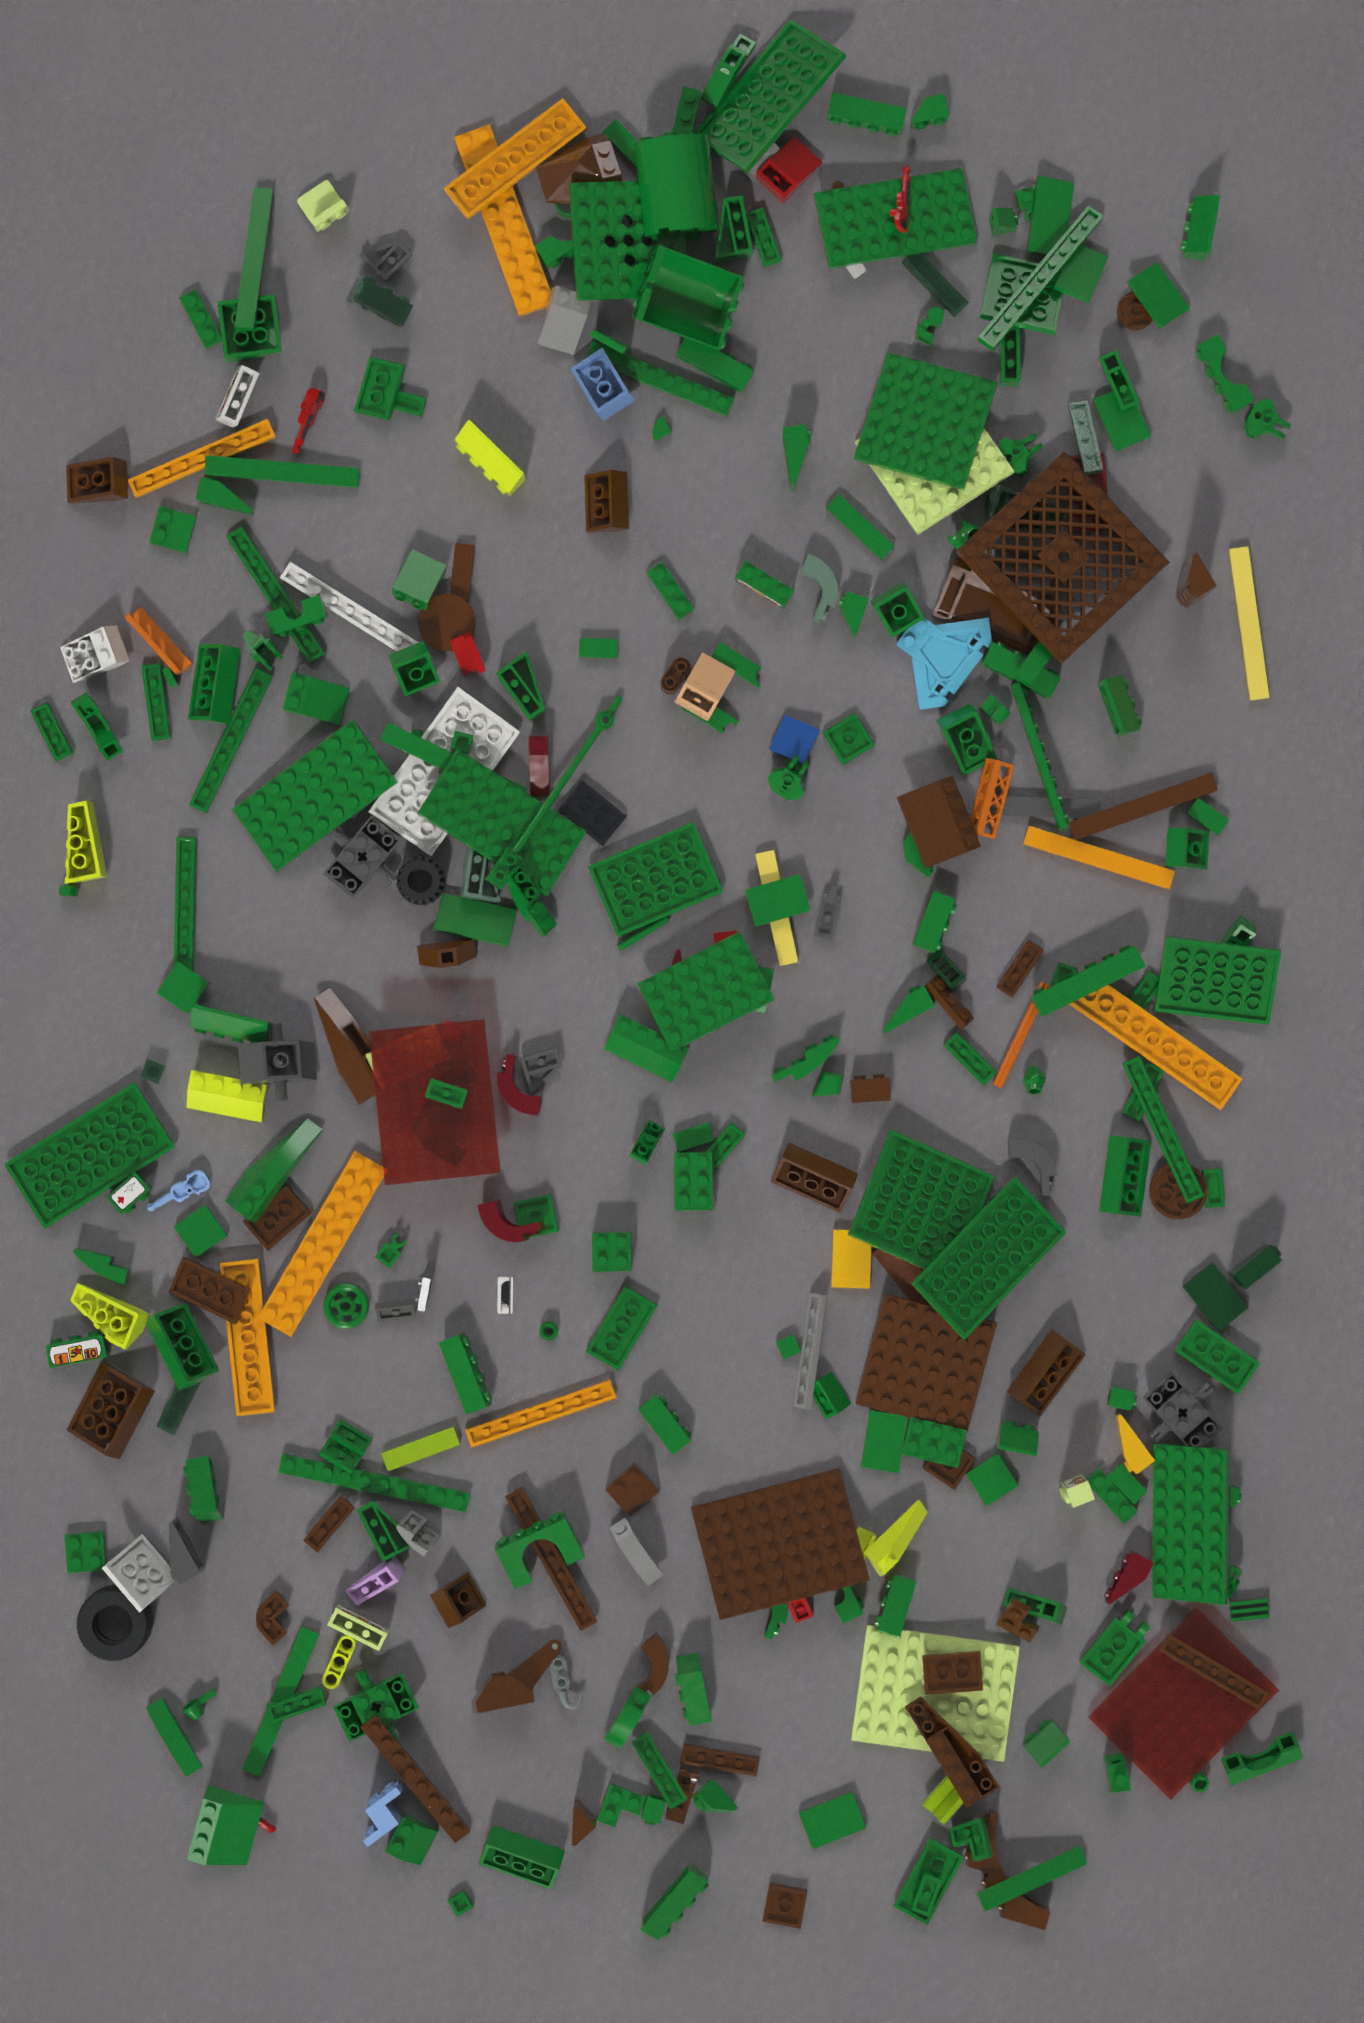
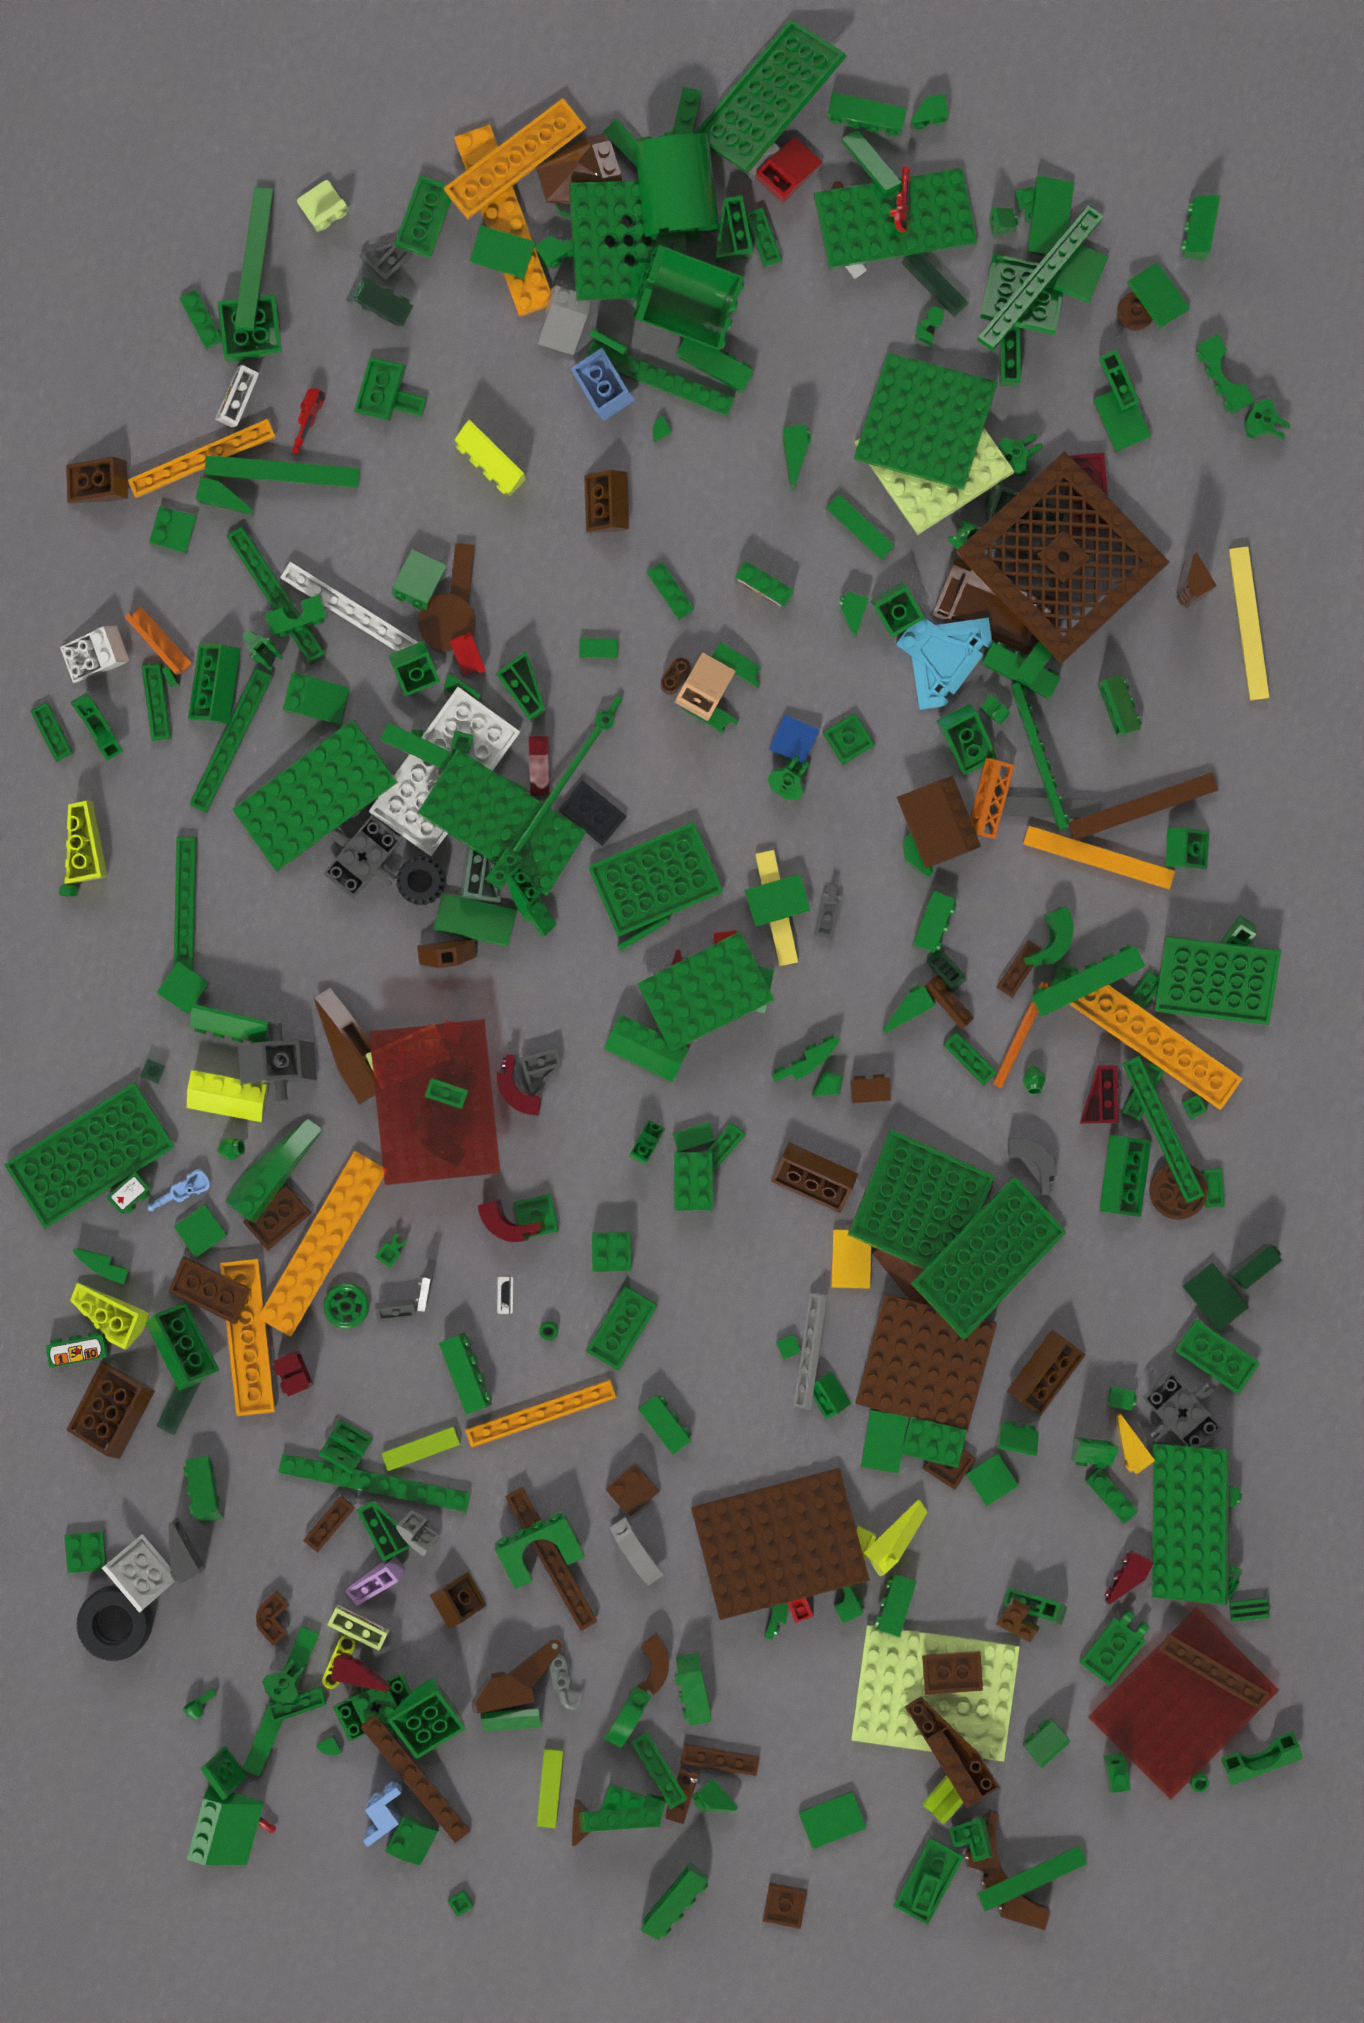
(174, 1737): green slope -> none
(223, 1772): none -> green tile
(231, 1148): none -> green rock
(285, 1684): none -> green hinge
(292, 1373): none -> dark red piece
(329, 1746): none -> green tile
(355, 1672): none -> dark red slope
(424, 217): none -> green plate
(426, 1719): none -> green slope
(452, 683): none -> green slope
(502, 252): none -> green tile
(511, 1720): none -> green tile
(522, 1857): green slope -> none
(550, 1788): none -> lime tile
(619, 1819): none -> green brick
(727, 70): green slope -> none
(825, 578): sand green arch -> none
(871, 162): none -> green tile
(1060, 938): none -> green arch
(1076, 1491): yellowish green brick -> none
(1085, 437): clear green plate -> none
(1093, 1451): none -> green slope
(1103, 1098): none -> dark red wedge
(1127, 1483): green tile -> none
(1194, 1106): none -> green tile
(1207, 816): green tile -> none

